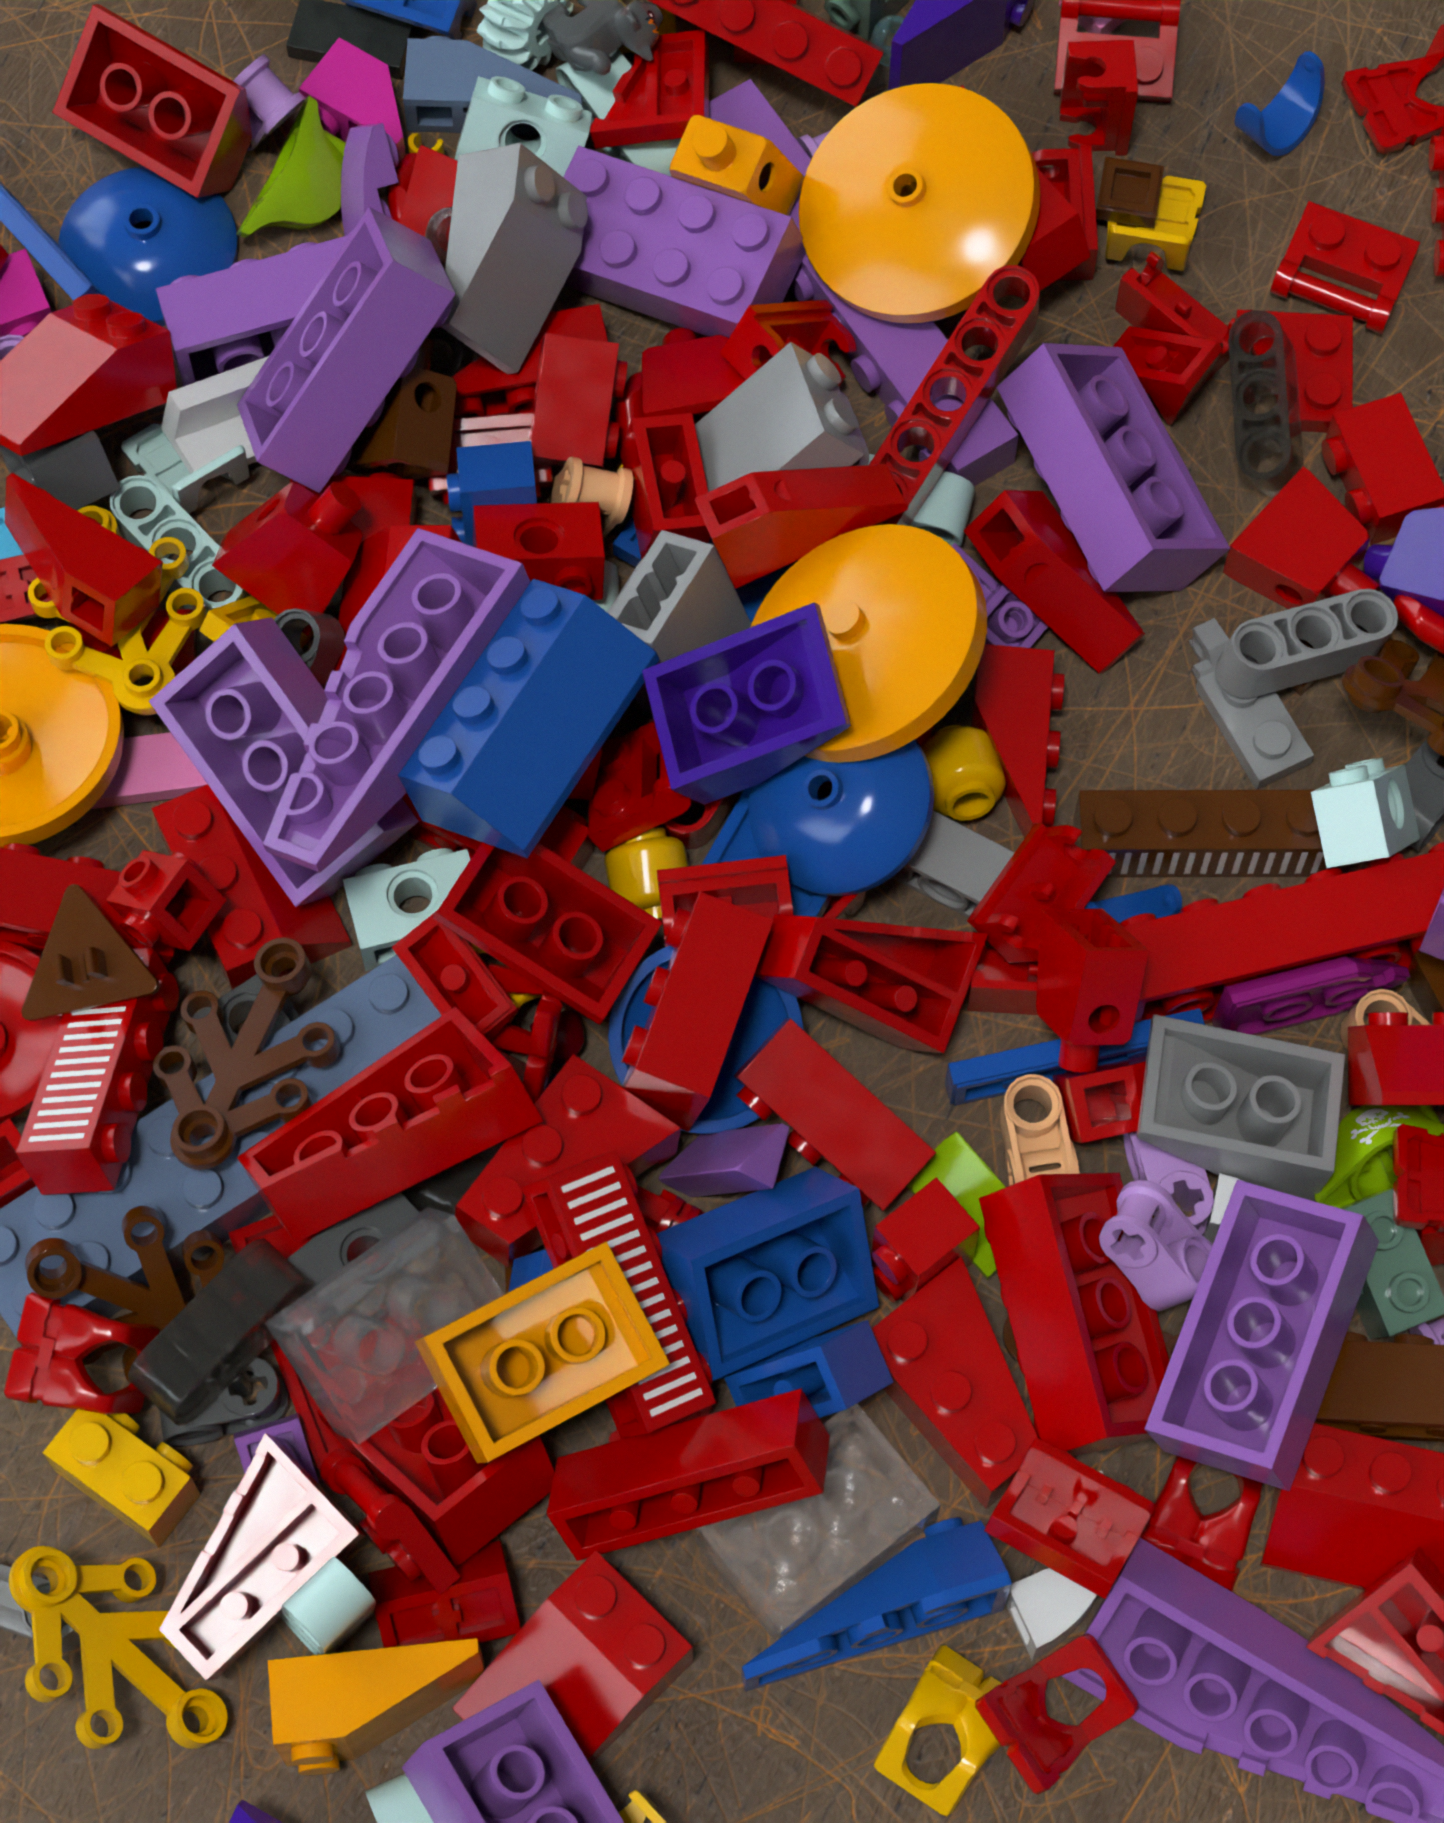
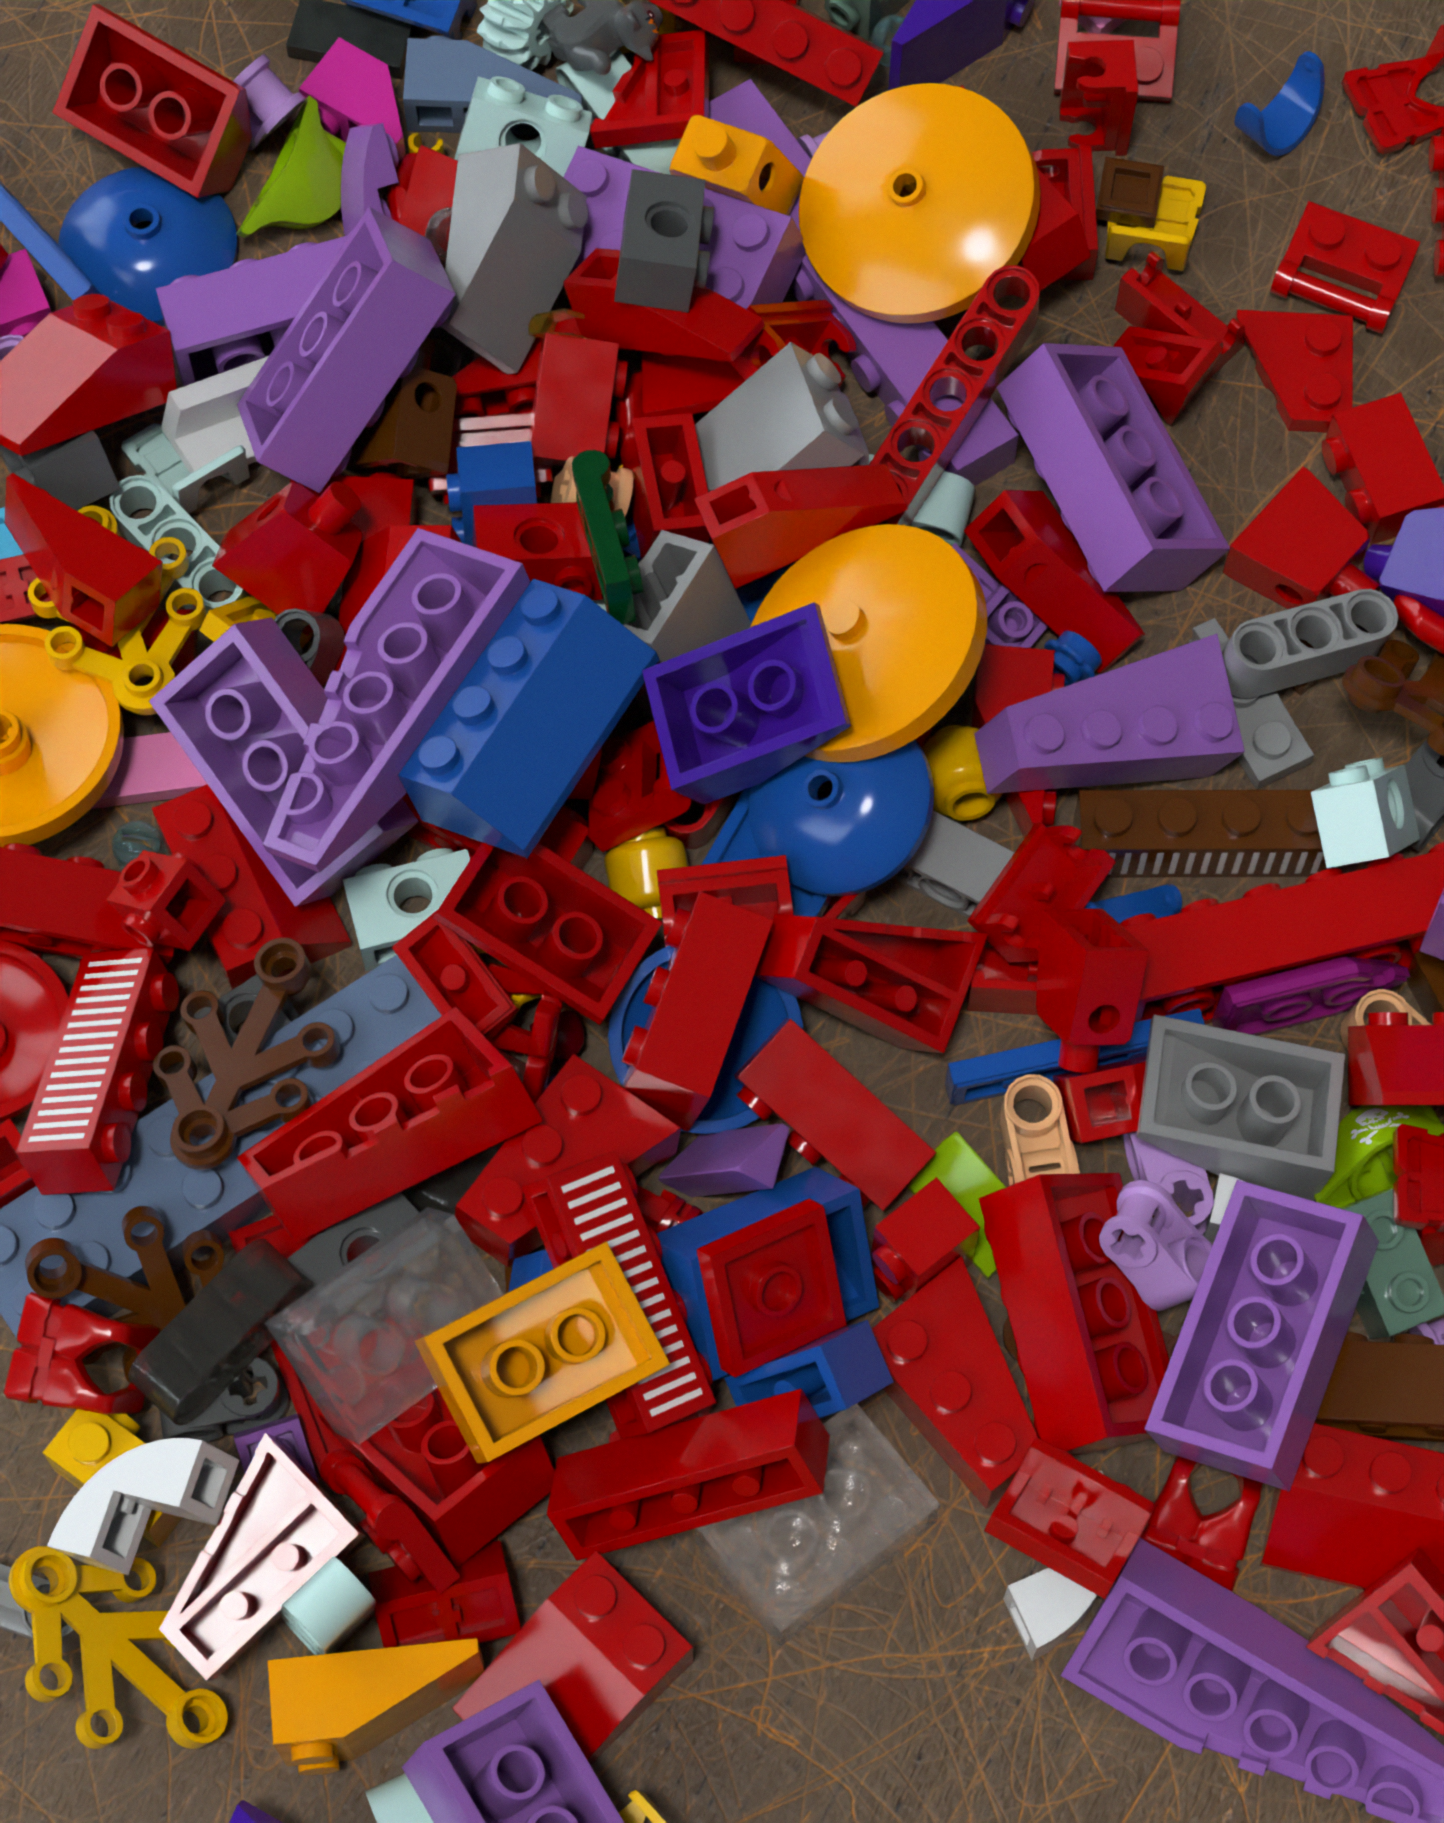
(85, 963): reddish brown piece -> none
(114, 1505): none -> white brick
(126, 851): none -> clear light blue hinge
(547, 321): none -> clear yellow piece
(606, 535): none -> dark green plate
(662, 241): none -> dark grey brick
(709, 330): none -> red slope
(771, 1287): none -> red plate
(920, 1591): blue wedge -> none
(942, 1696): yellow piece -> none
(1019, 1719): red piece -> none
(1074, 657): none -> blue plate
(1124, 726): none -> medium lavender wedge
(1250, 381): clear smoke beam -> none

